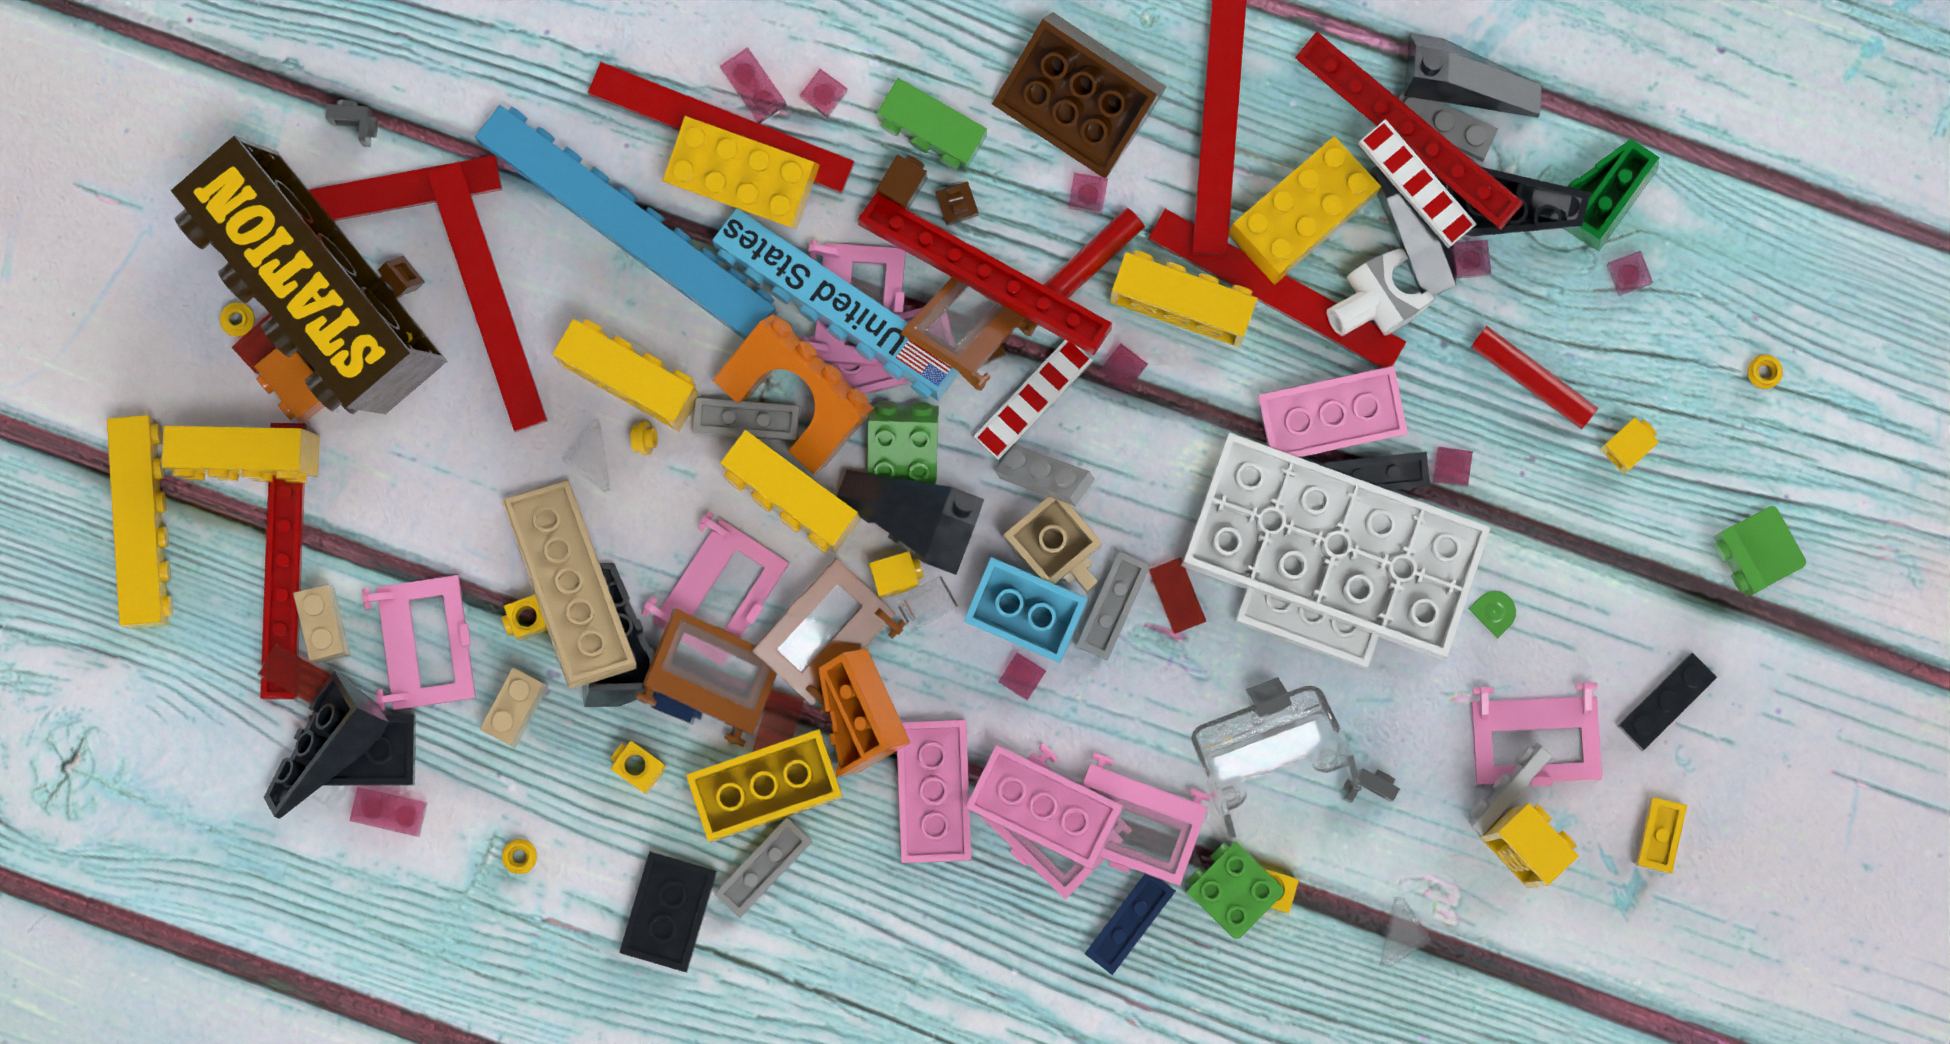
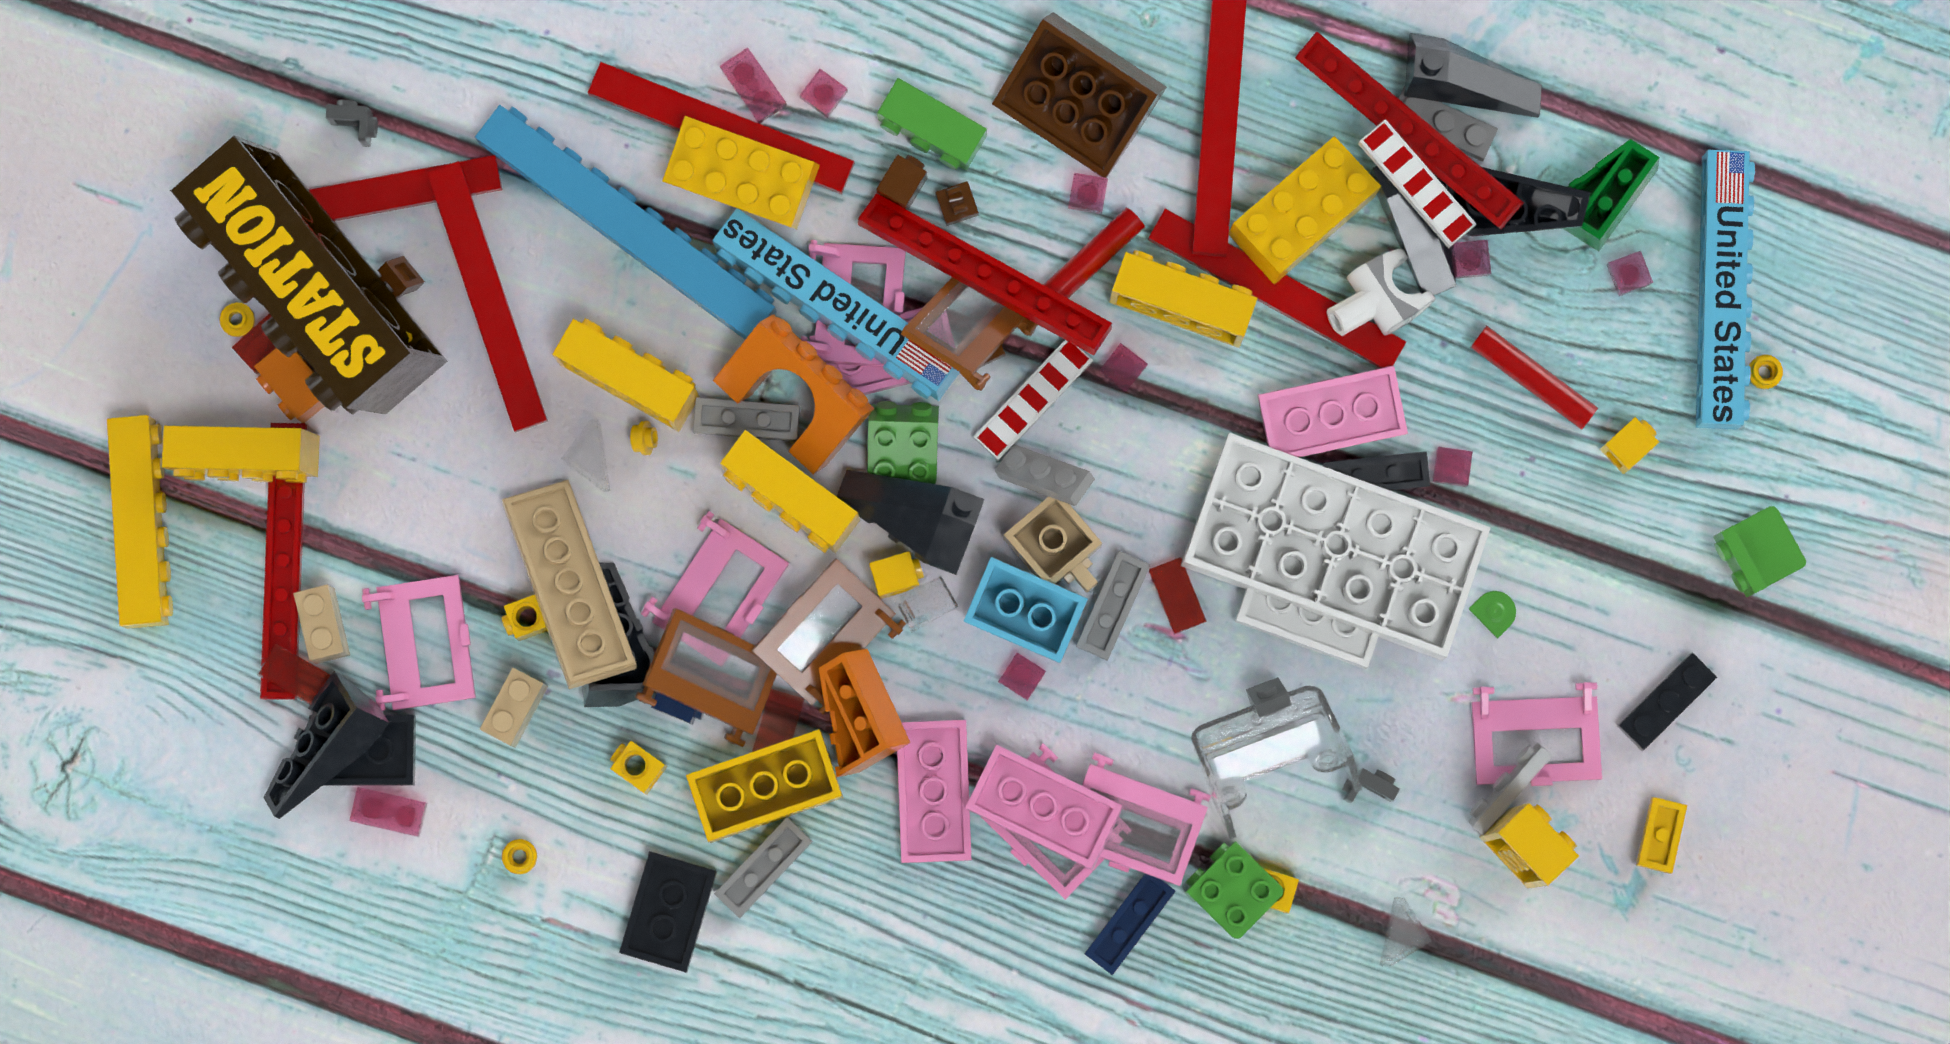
(1723, 289): none -> medium azure brick

